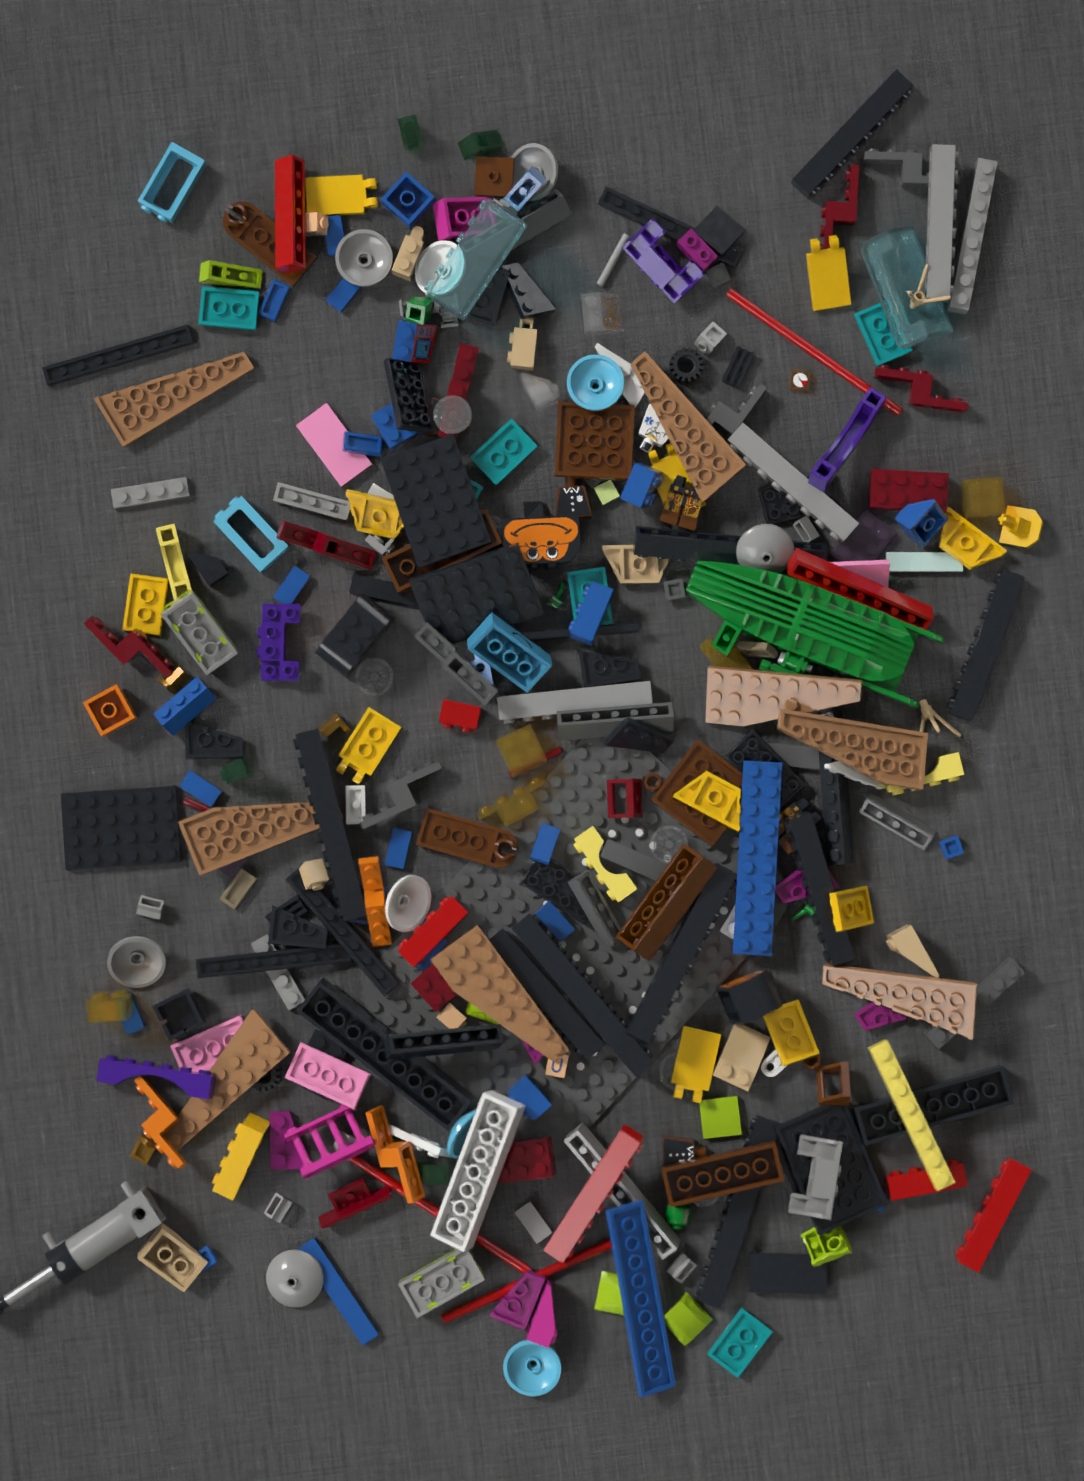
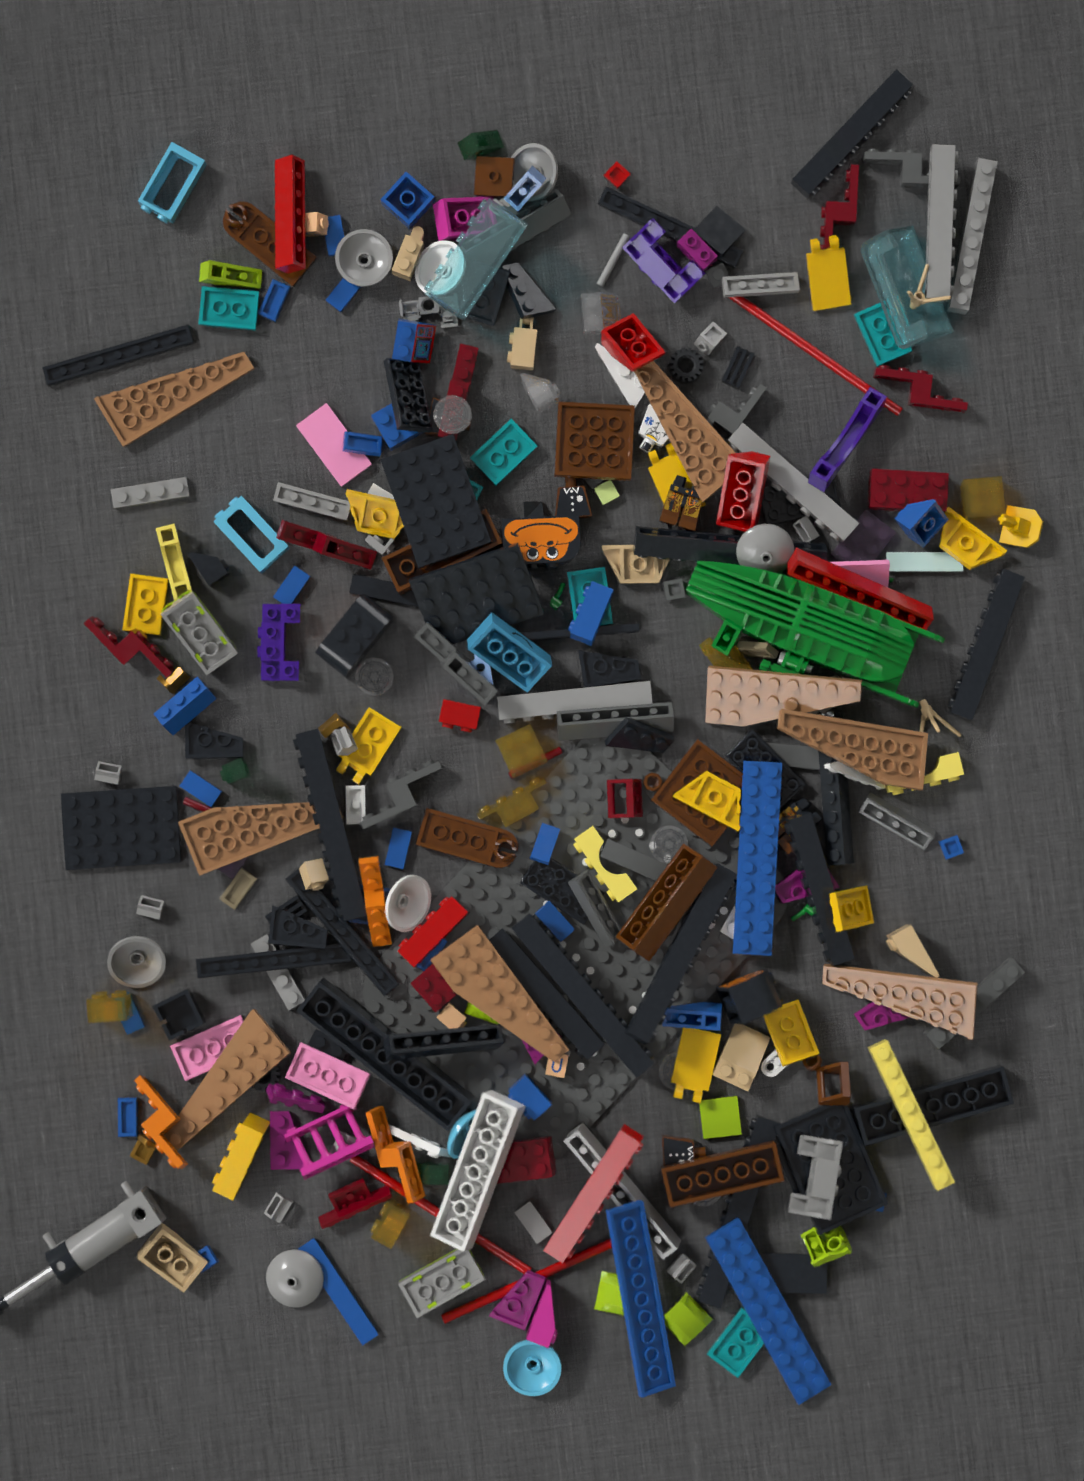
(108, 772): none -> light grey piece
(110, 710): orange brick -> none
(128, 1117): none -> blue tile
(195, 1084): dark purple arch -> none
(290, 1097): none -> magenta wing
(339, 195): yellow tile -> none
(343, 741): none -> light grey piece
(391, 1223): none -> clear yellow brick
(410, 133): clear green slope -> none
(418, 310): green brick -> none
(591, 371): medium azure dish -> none
(617, 175): none -> red plate
(631, 343): none -> red slope
(642, 485): blue brick -> none
(678, 1215): green head -> none
(695, 1016): none -> blue slope
(743, 490): none -> red slope
(760, 284): none -> light grey plate
(768, 1311): none -> blue plate
(799, 380): tile -> none
(917, 1182): red brick -> none
(992, 1214): red brick -> none

